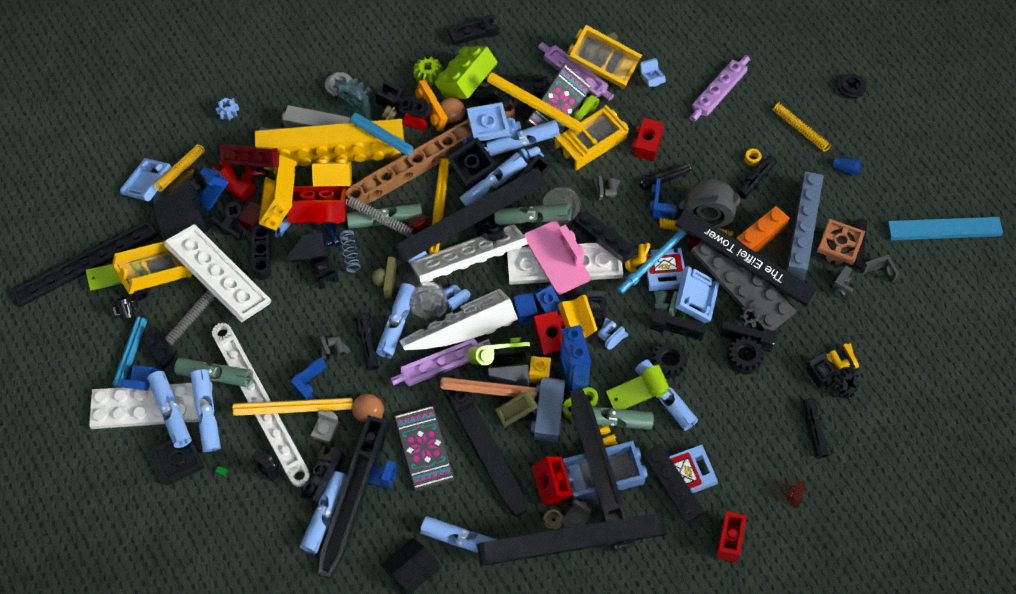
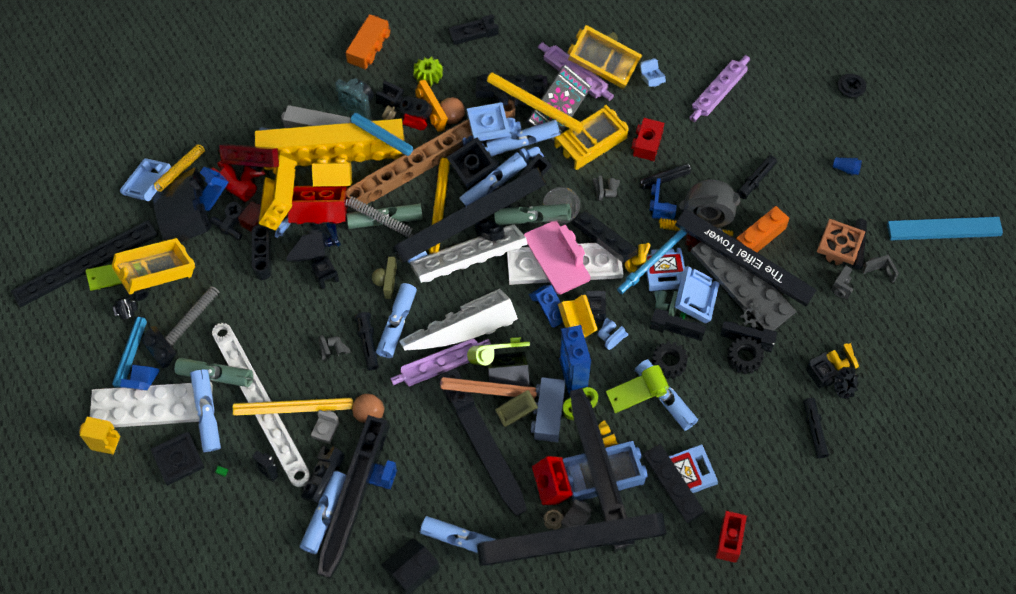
(99, 435): none -> yellow brick
(168, 406): light blue piece -> none
(217, 273): white plate -> none
(227, 108): light blue gear -> none
(300, 380): blue bracket -> none
(332, 79): light grey gear -> none
(348, 238): sand blue piece -> none
(368, 42): none -> orange brick
(419, 223): clear red plate -> none
(424, 448): dark grey tile -> none
(428, 300): clear cylinder -> none
(460, 296): light blue piece -> none
(465, 72): lime brick -> none
(525, 308): blue brick -> none
(539, 368): yellow brick -> none
(541, 323): red brick -> none
(587, 108): lime plate -> none
(623, 418): sand green piece -> none
(752, 152): yellow axle -> none
(795, 493): clear red plate -> none
(798, 123): yellow piece -> none
(804, 225): sand blue brick -> none

